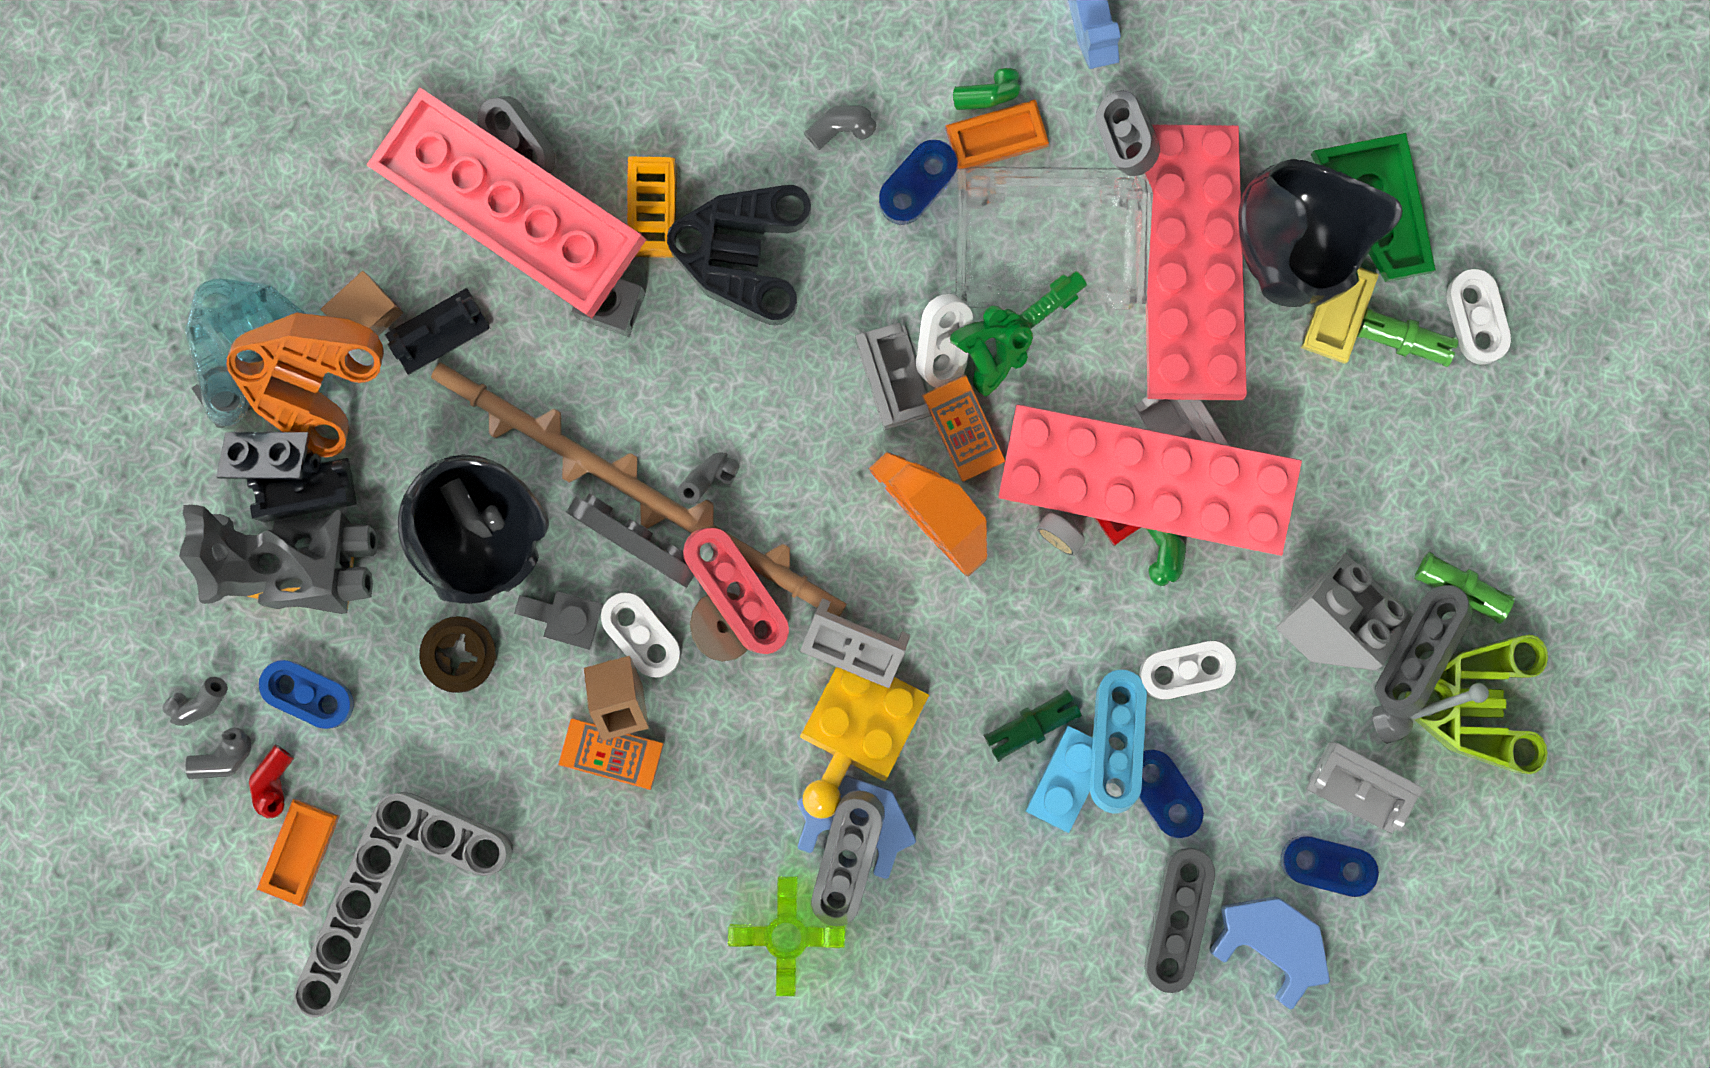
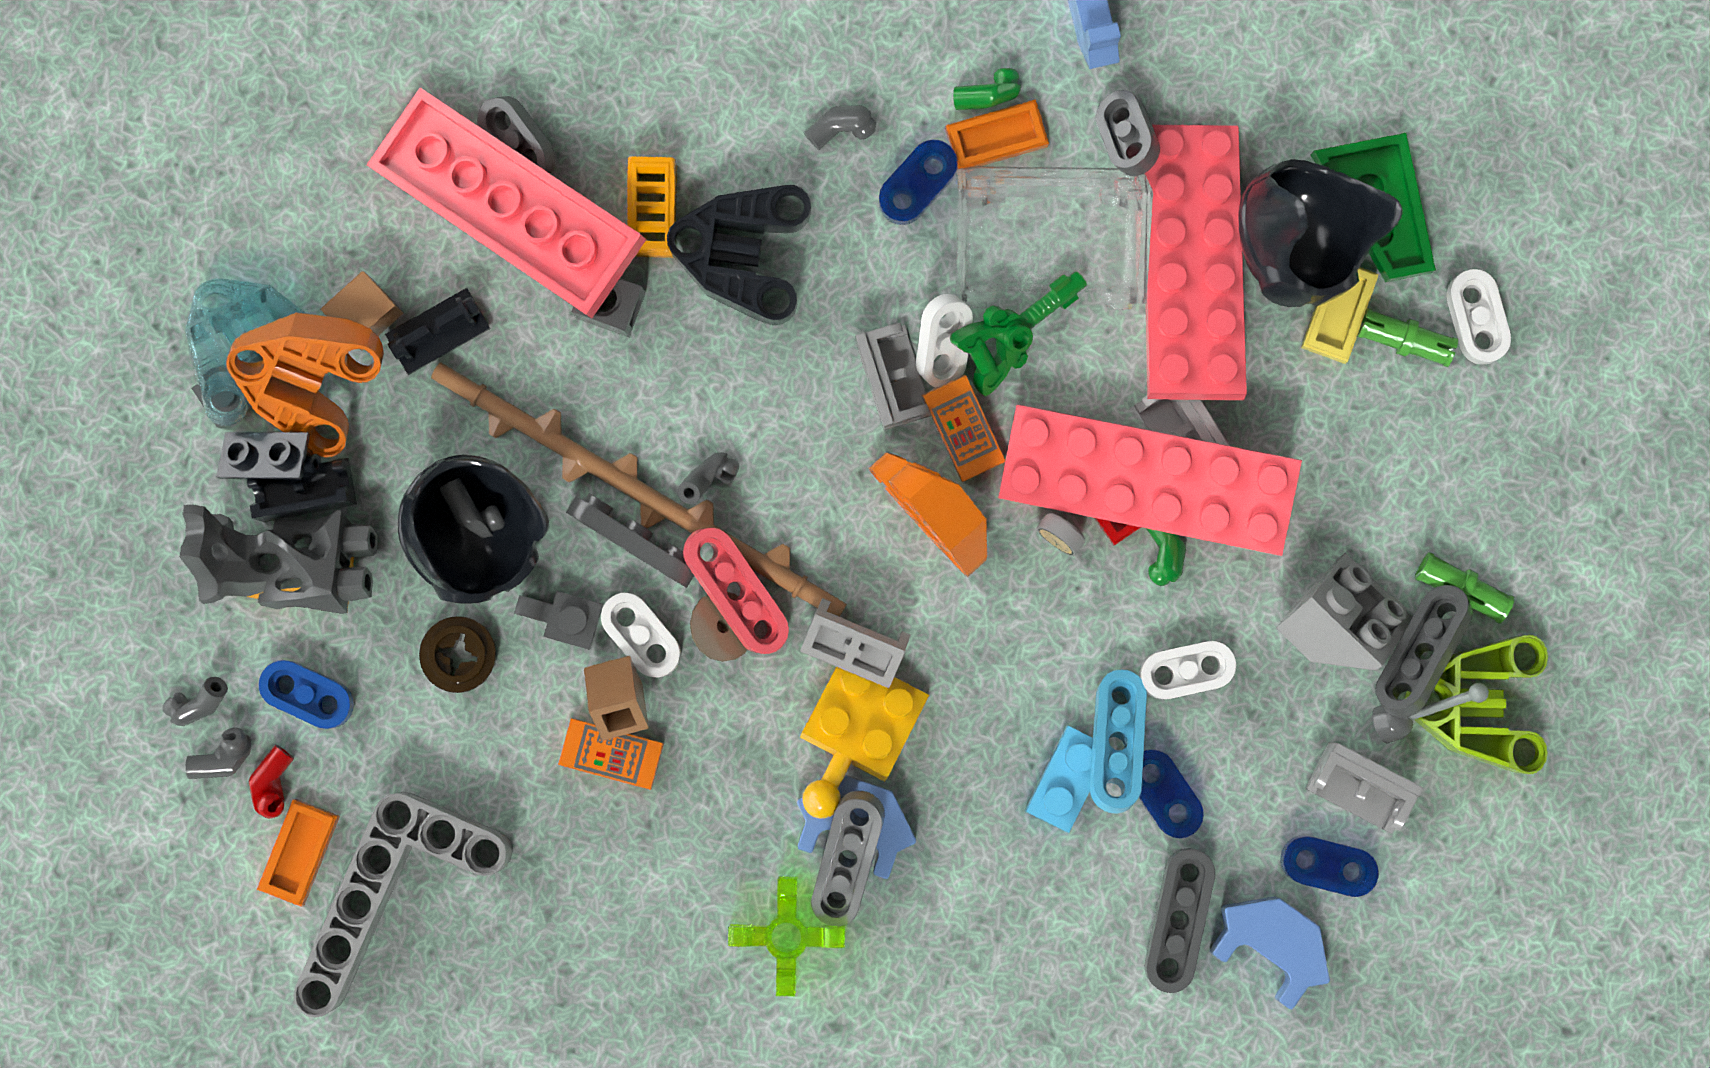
(1032, 725): dark green pin -> none

